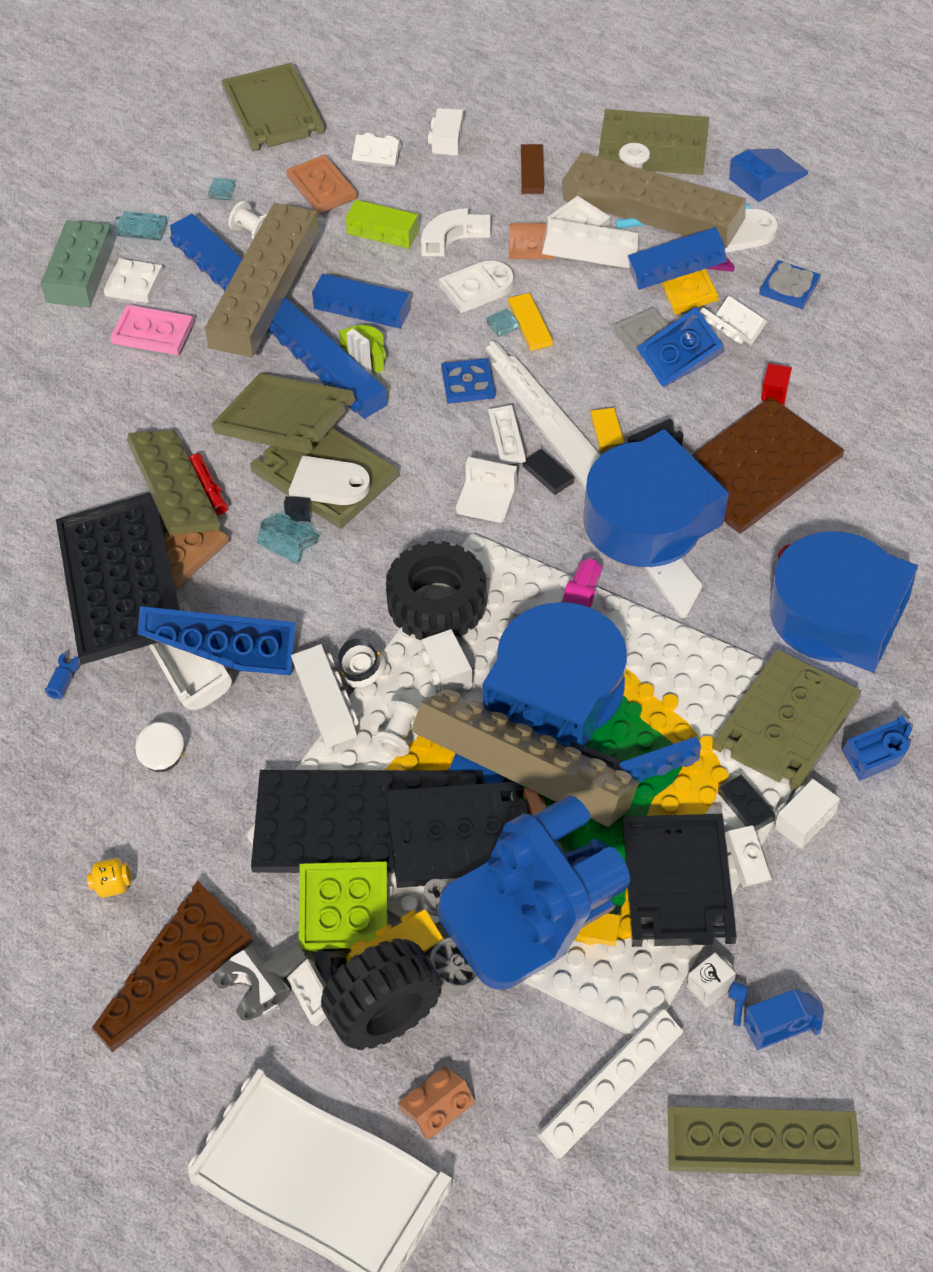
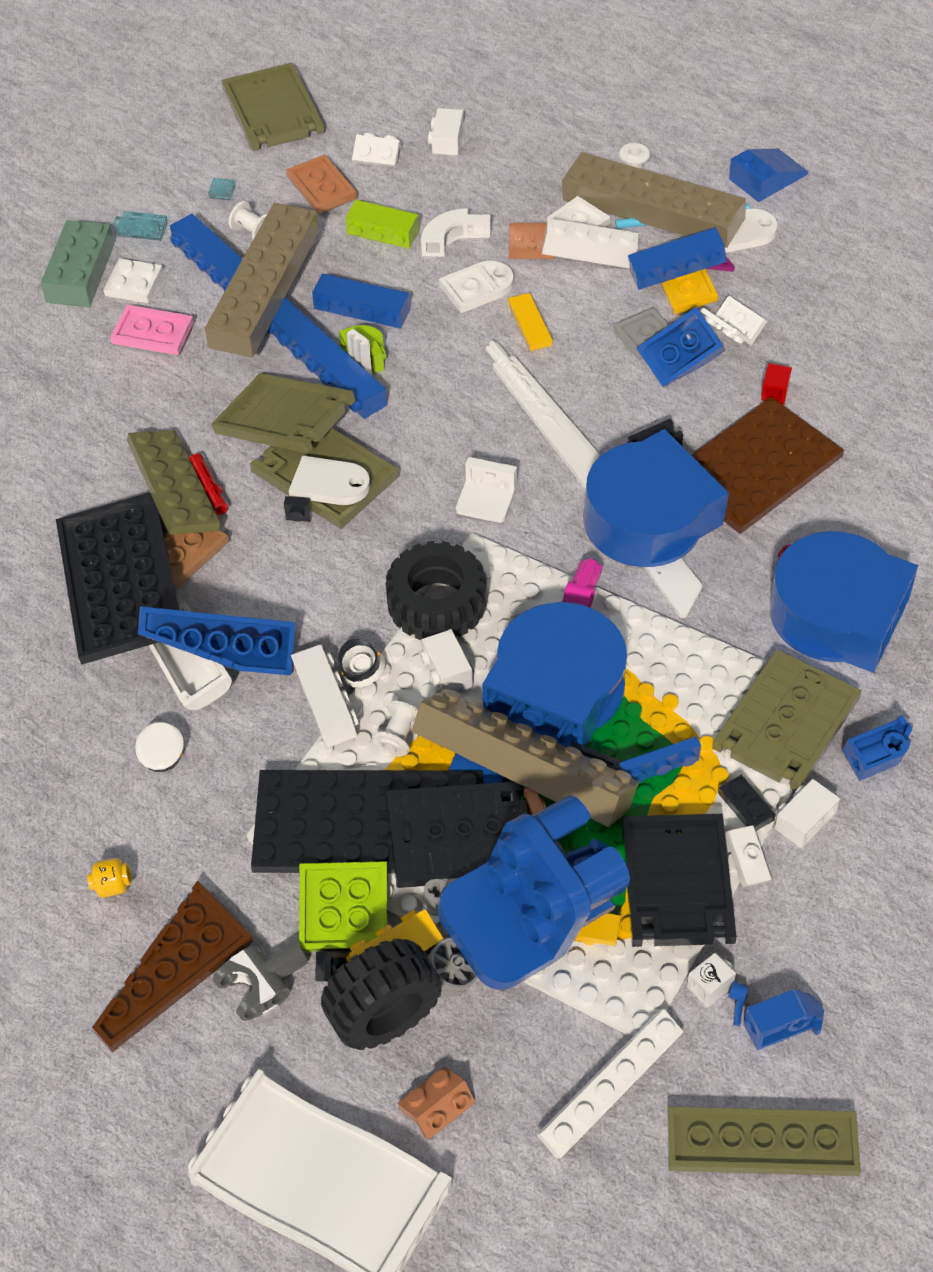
(61, 677): blue bar -> none
(286, 536): clear light blue bracket -> none
(308, 988): white plate -> none
(467, 381): blue piece -> none
(502, 322): clear light blue tile -> none
(506, 435): white plate -> none
(532, 169): reddish brown tile -> none
(548, 472): black tile -> none
(606, 428): yellow tile -> none
(674, 140): olive door -> none
(790, 284): piece -> none

